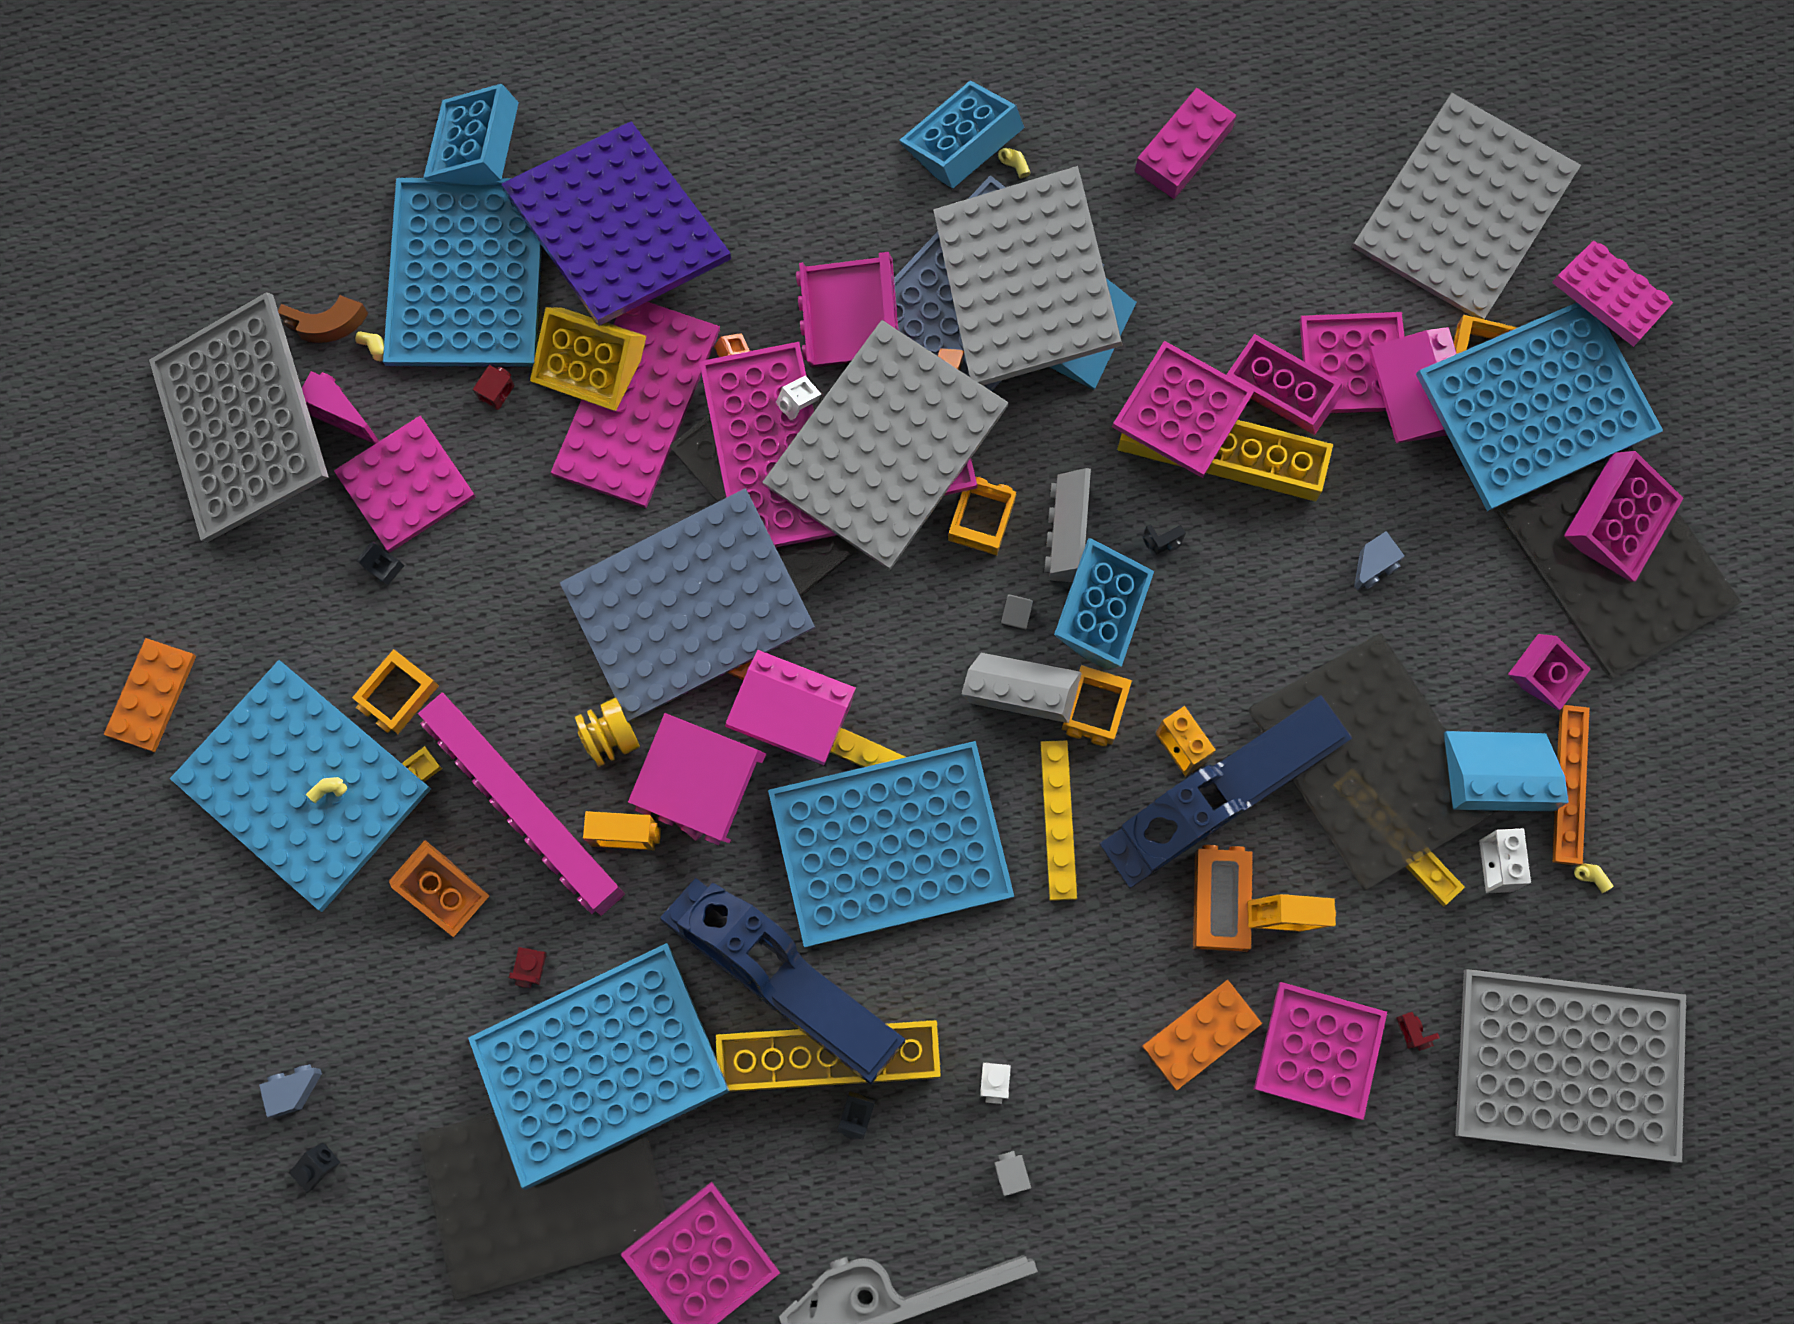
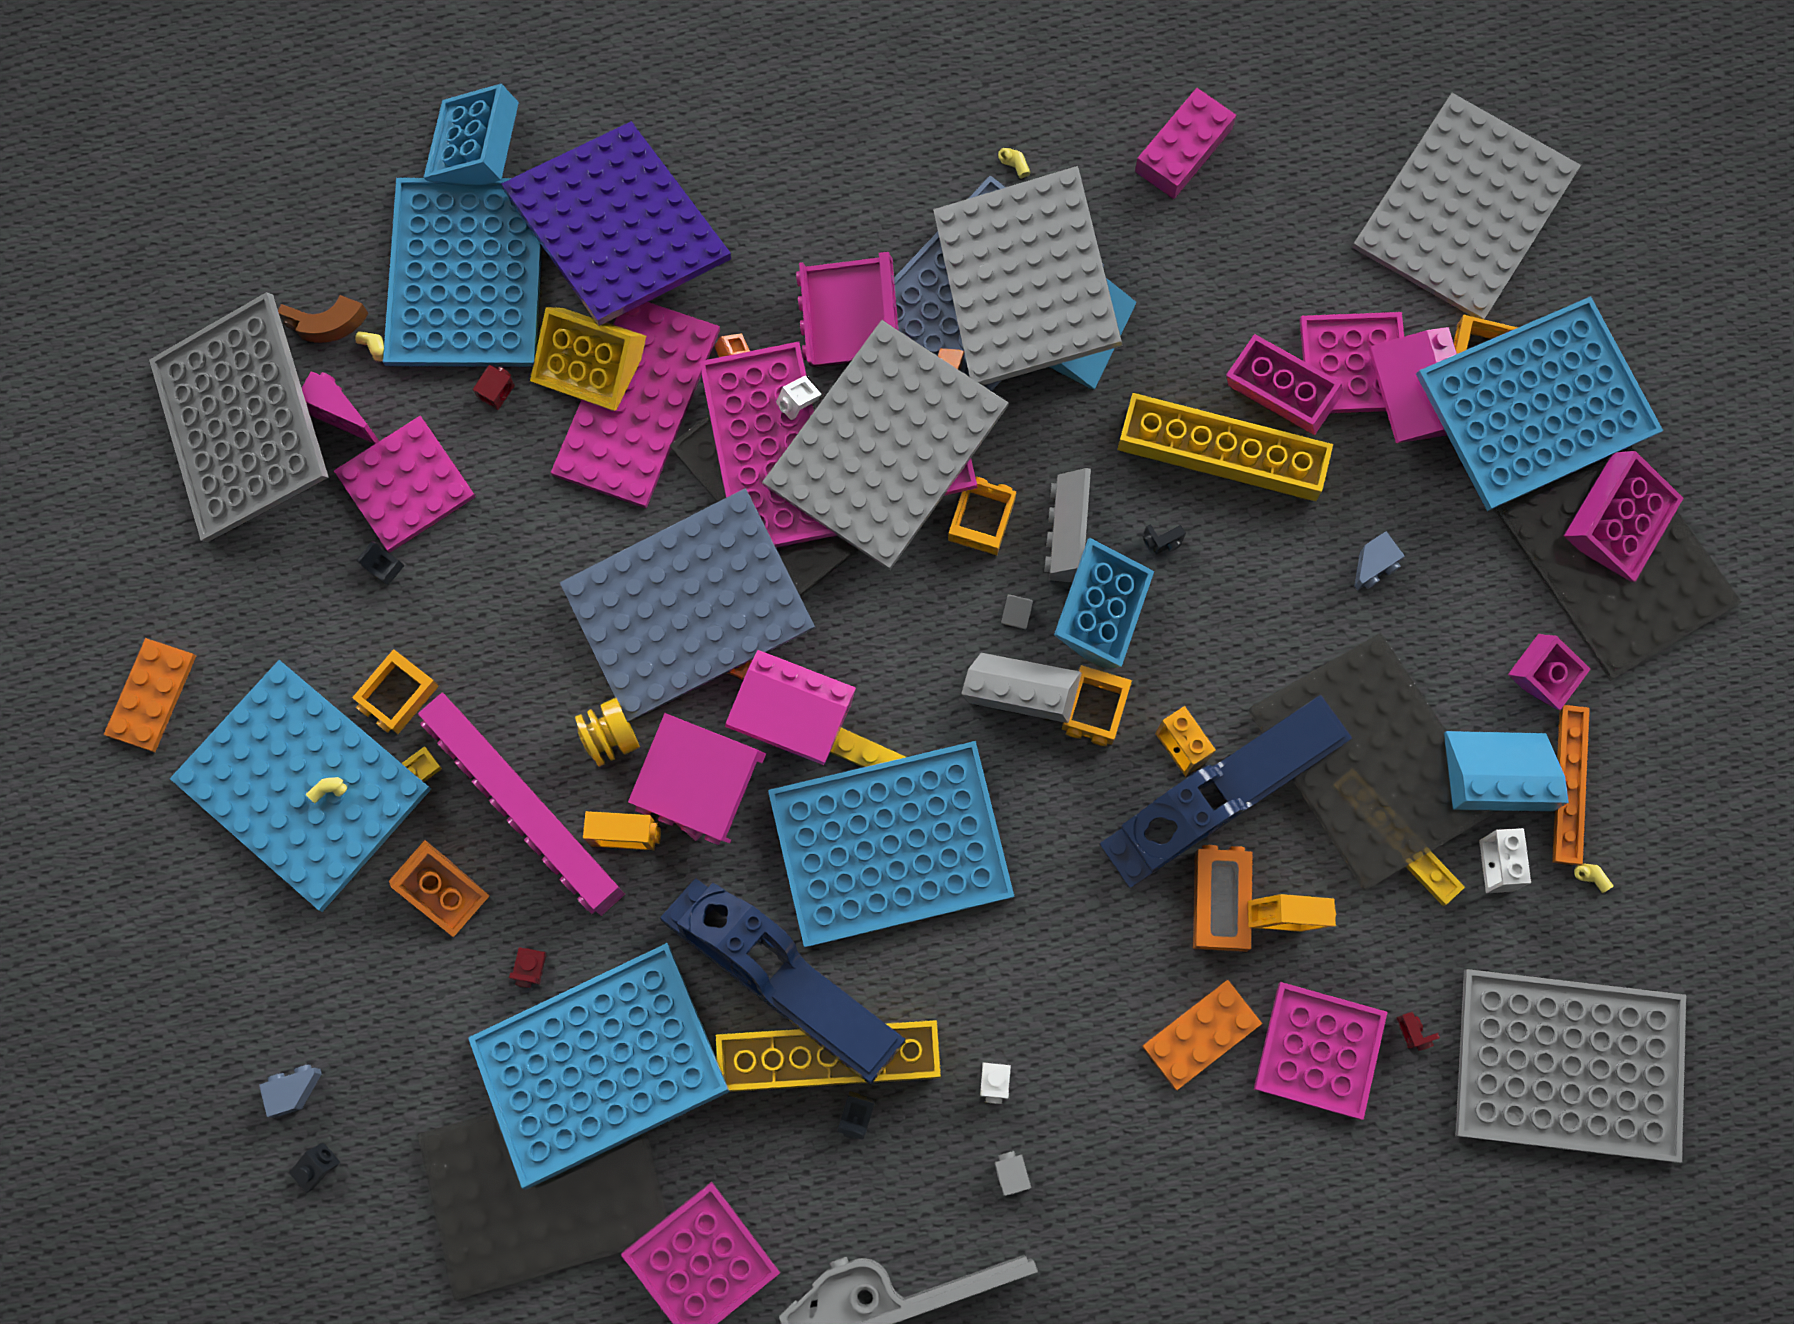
(963, 133): dark azure slope -> none
(1058, 820): yellow plate -> none
(1183, 409): dark pink plate -> none
(1613, 292): dark pink plate -> none

